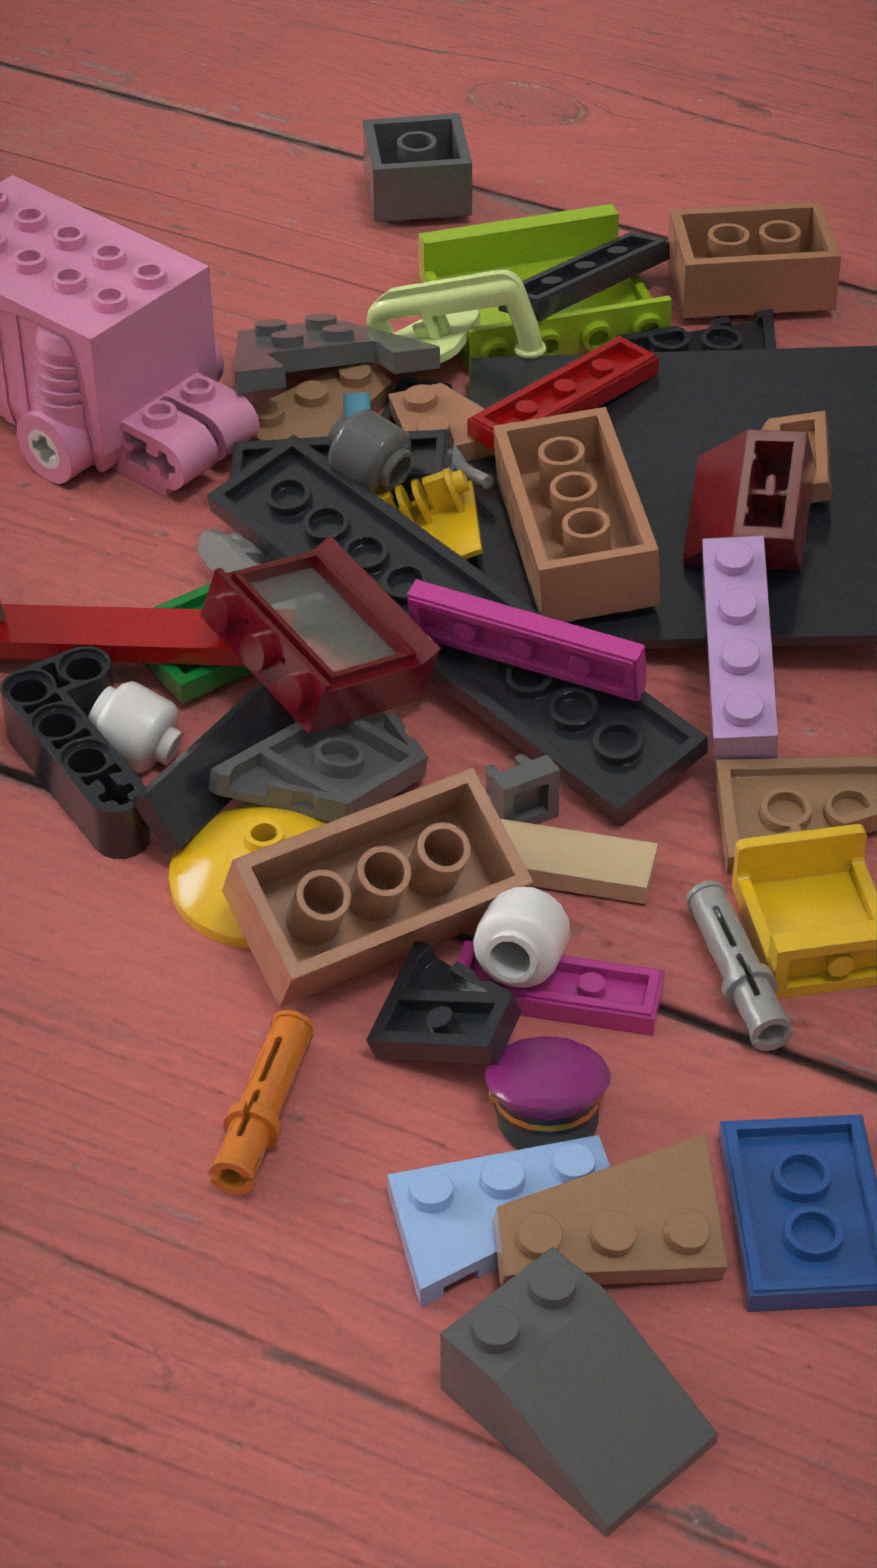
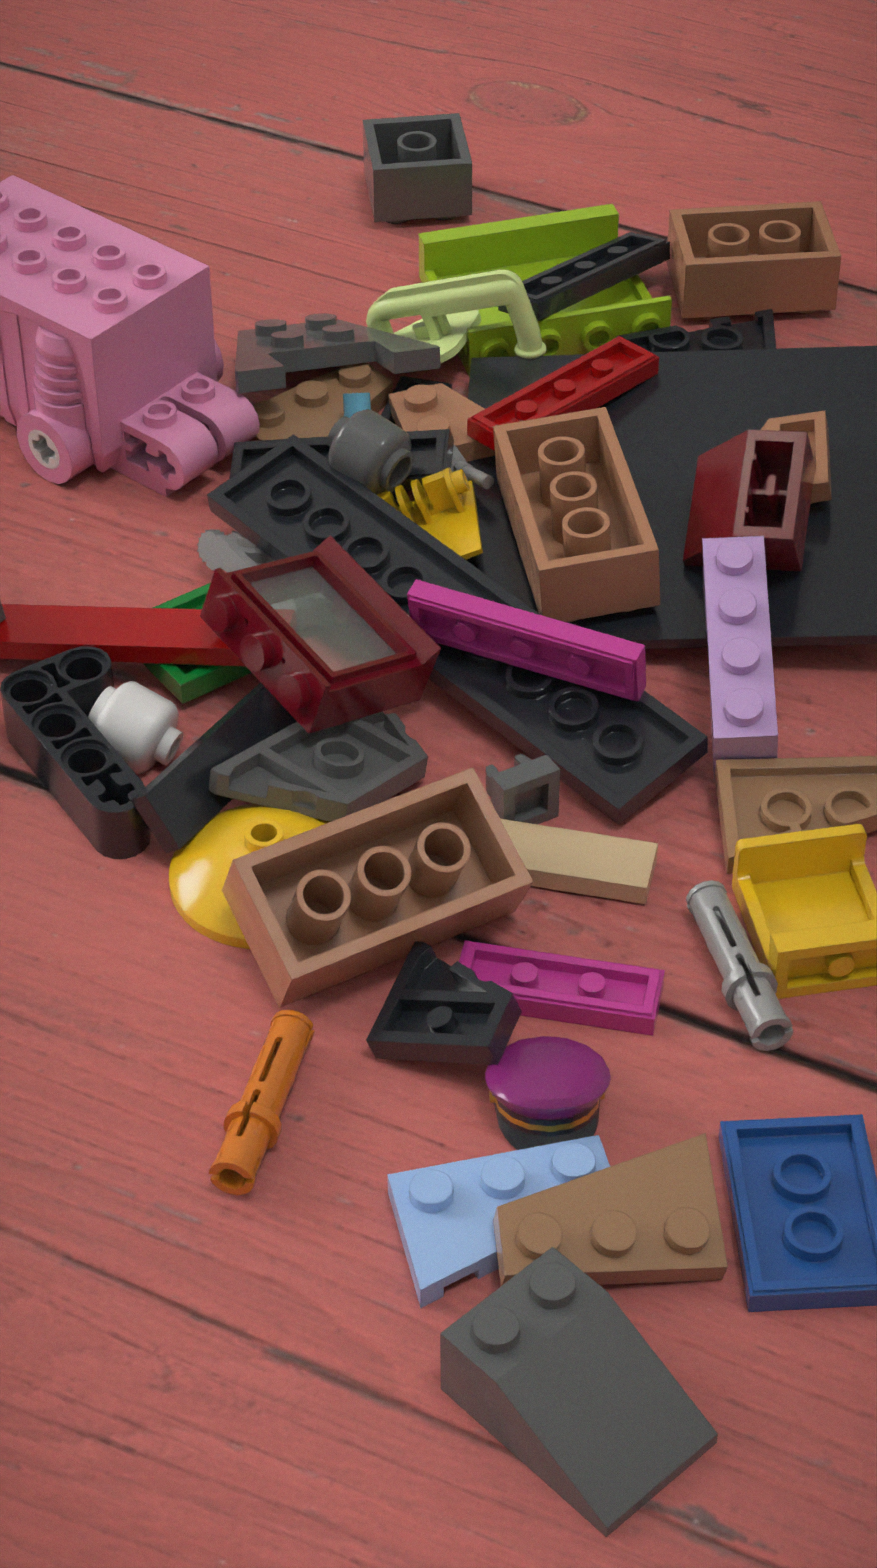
(521, 937): white head -> none

